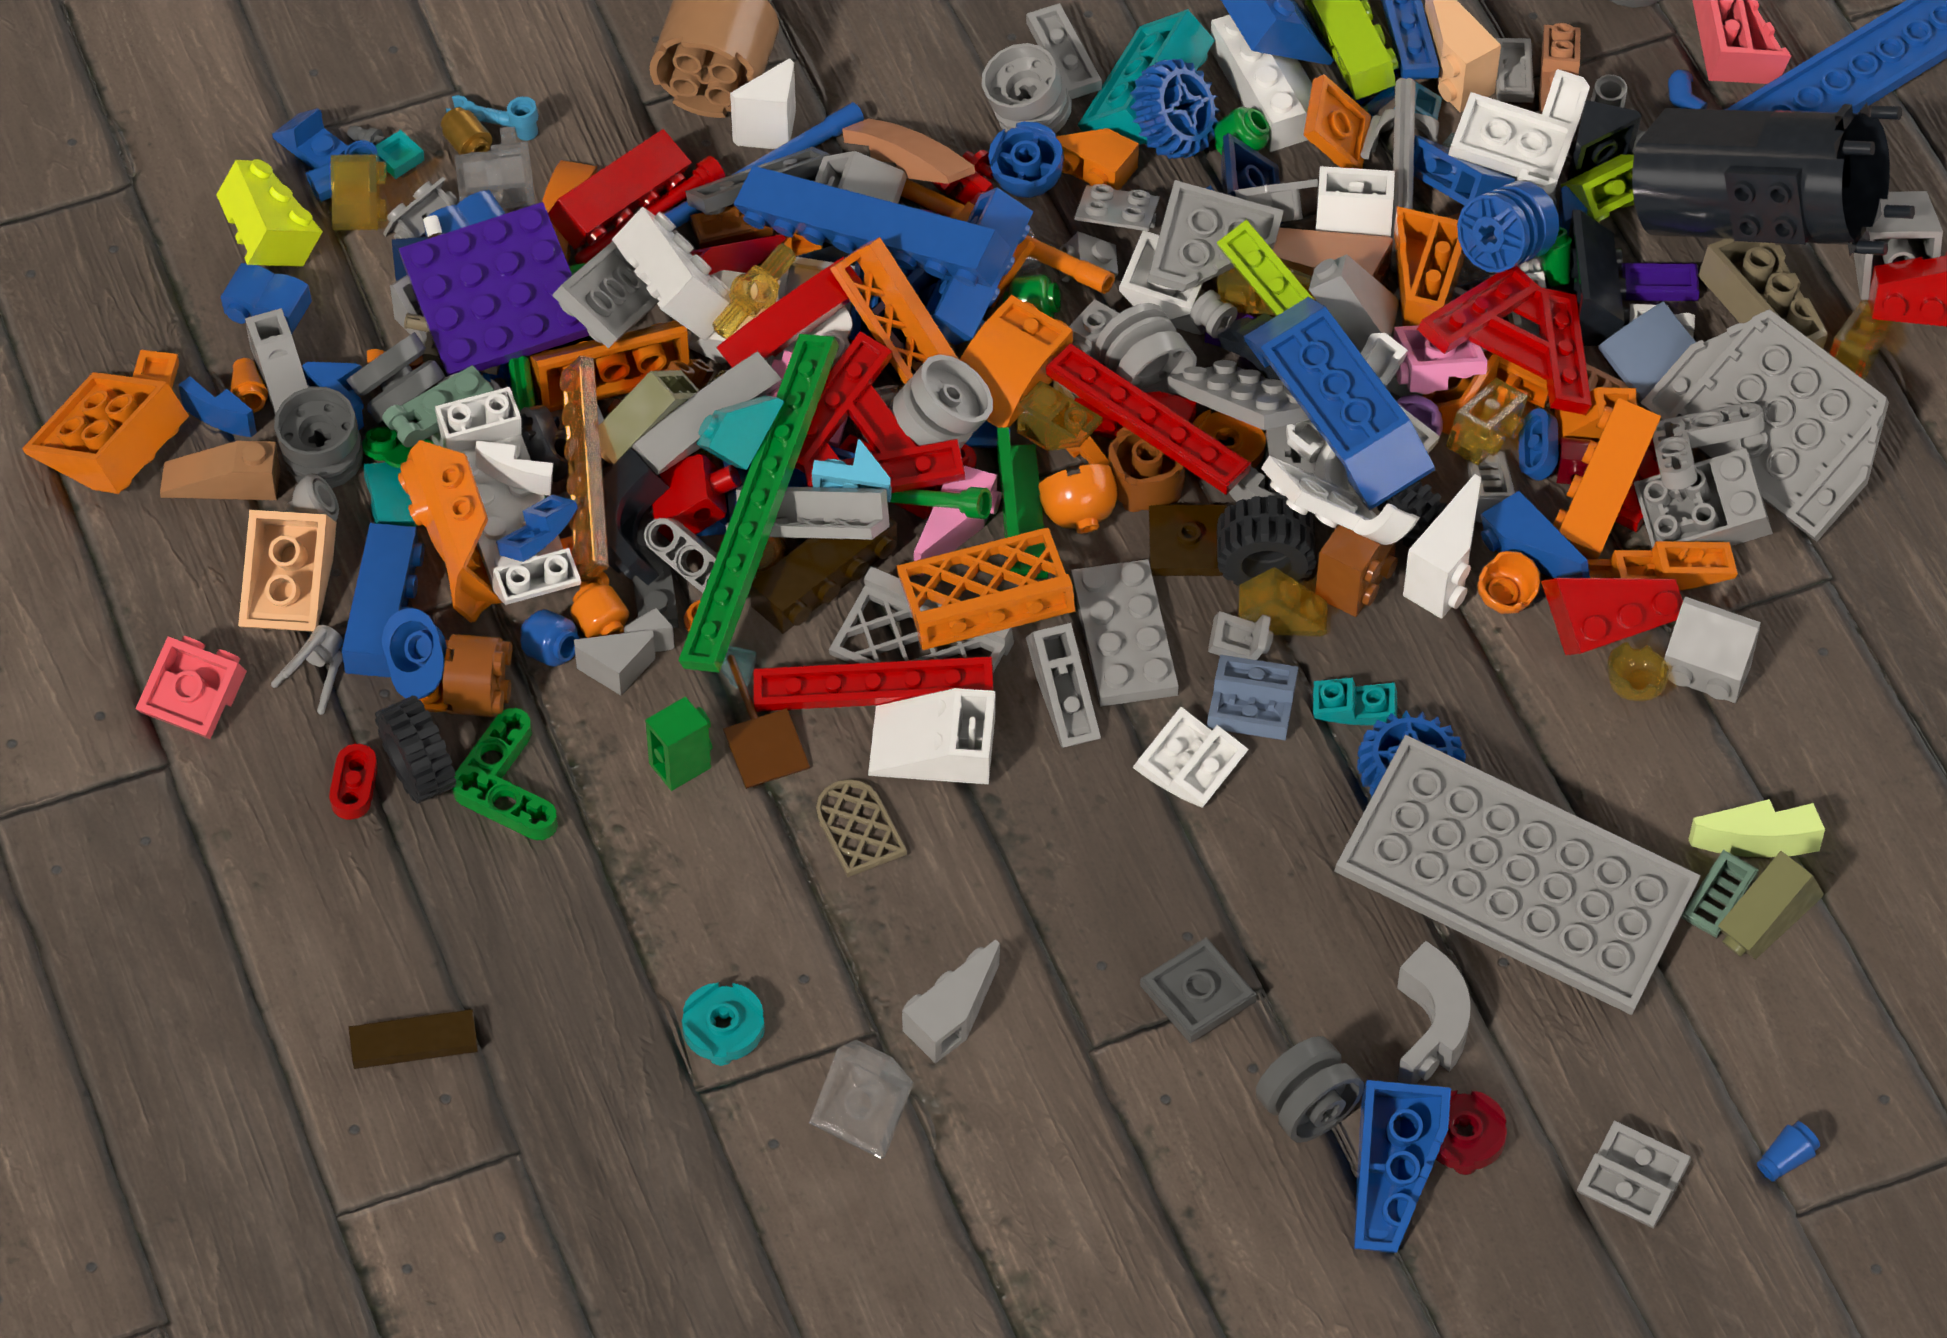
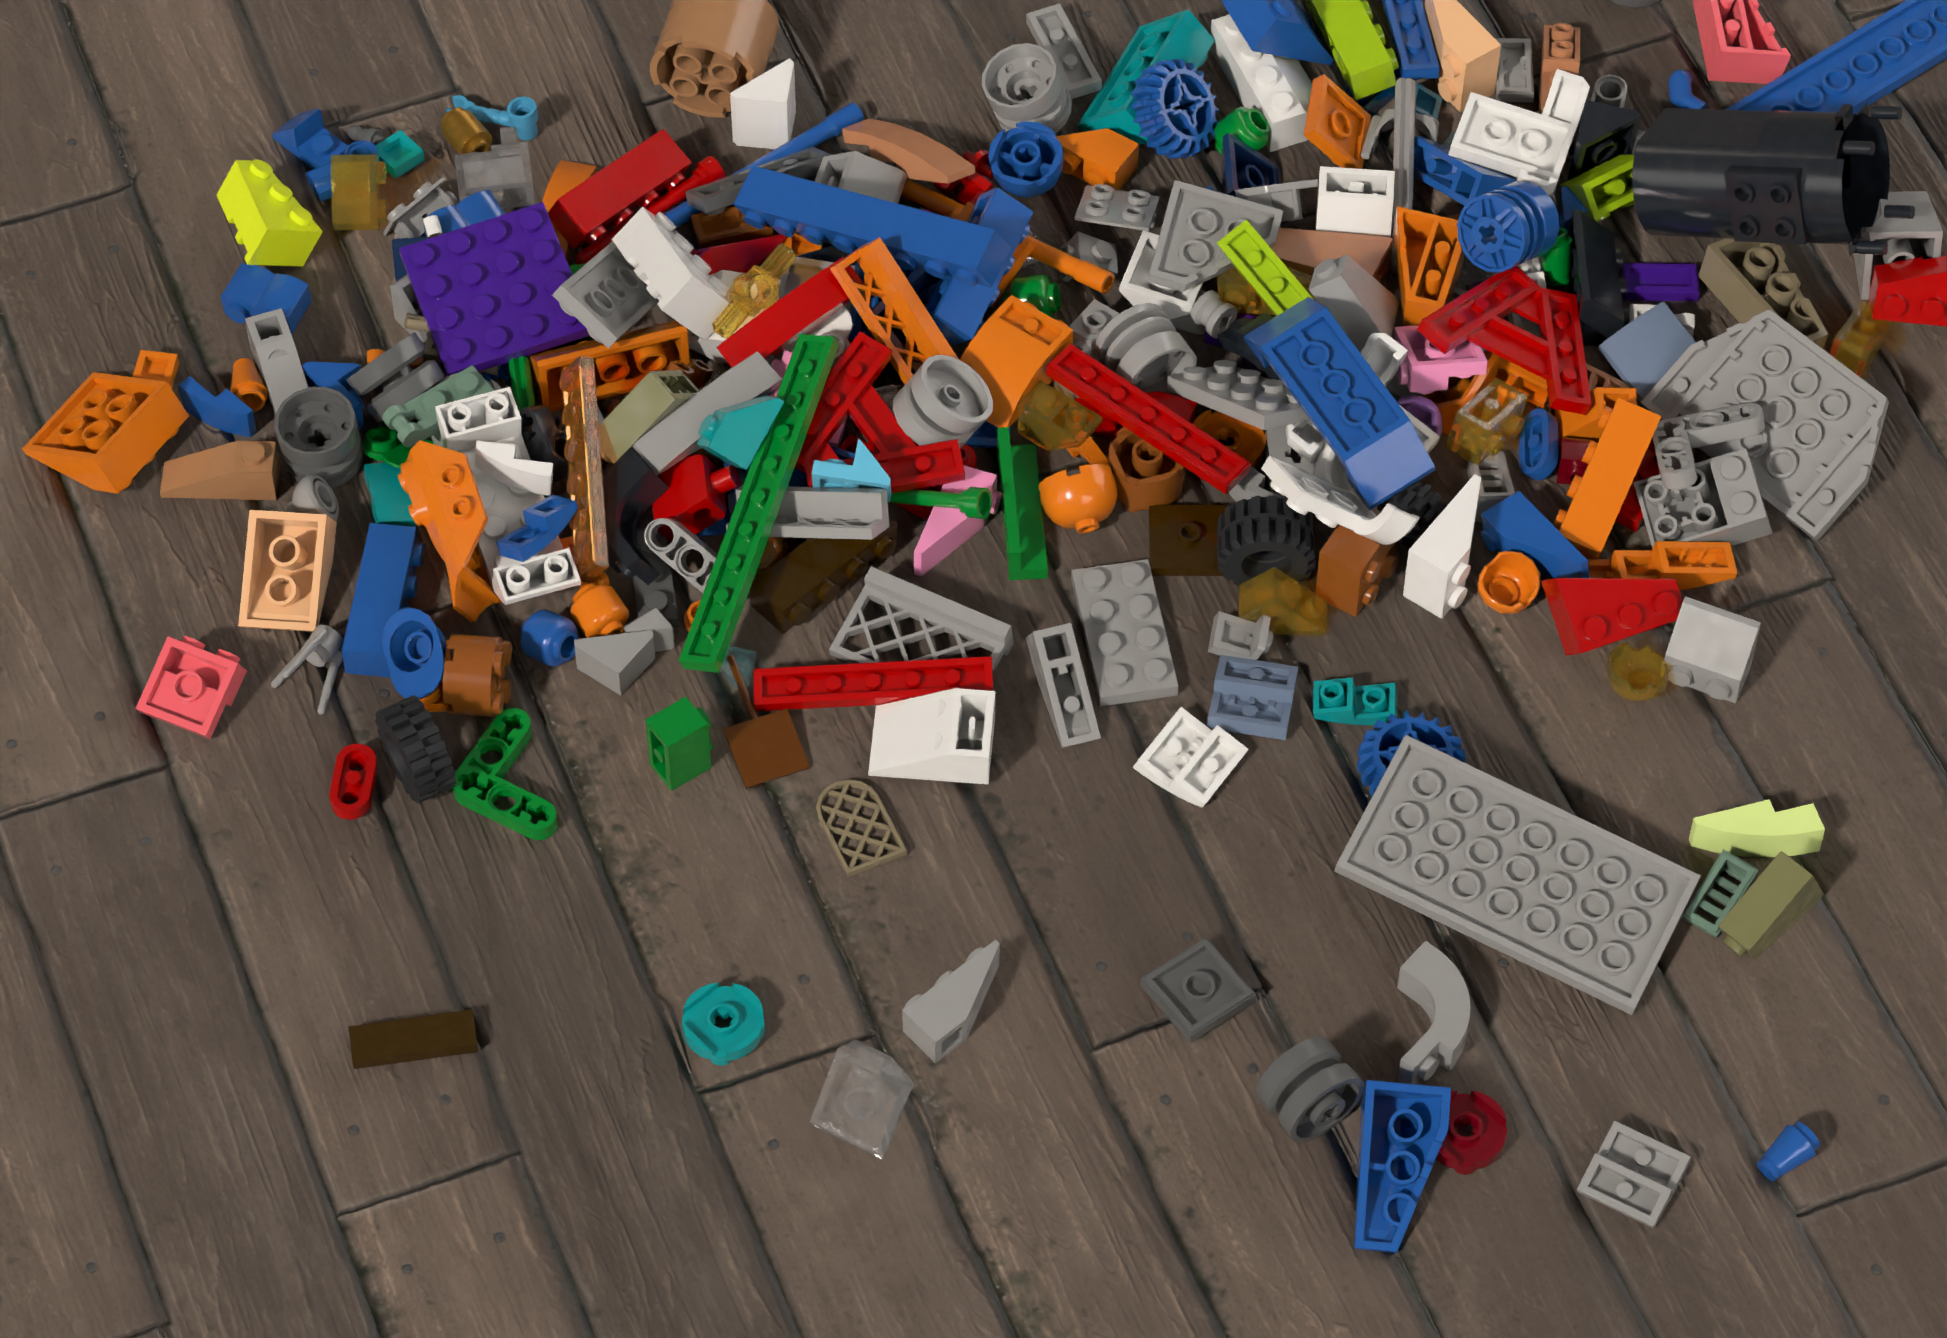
(993, 608): orange fence -> none

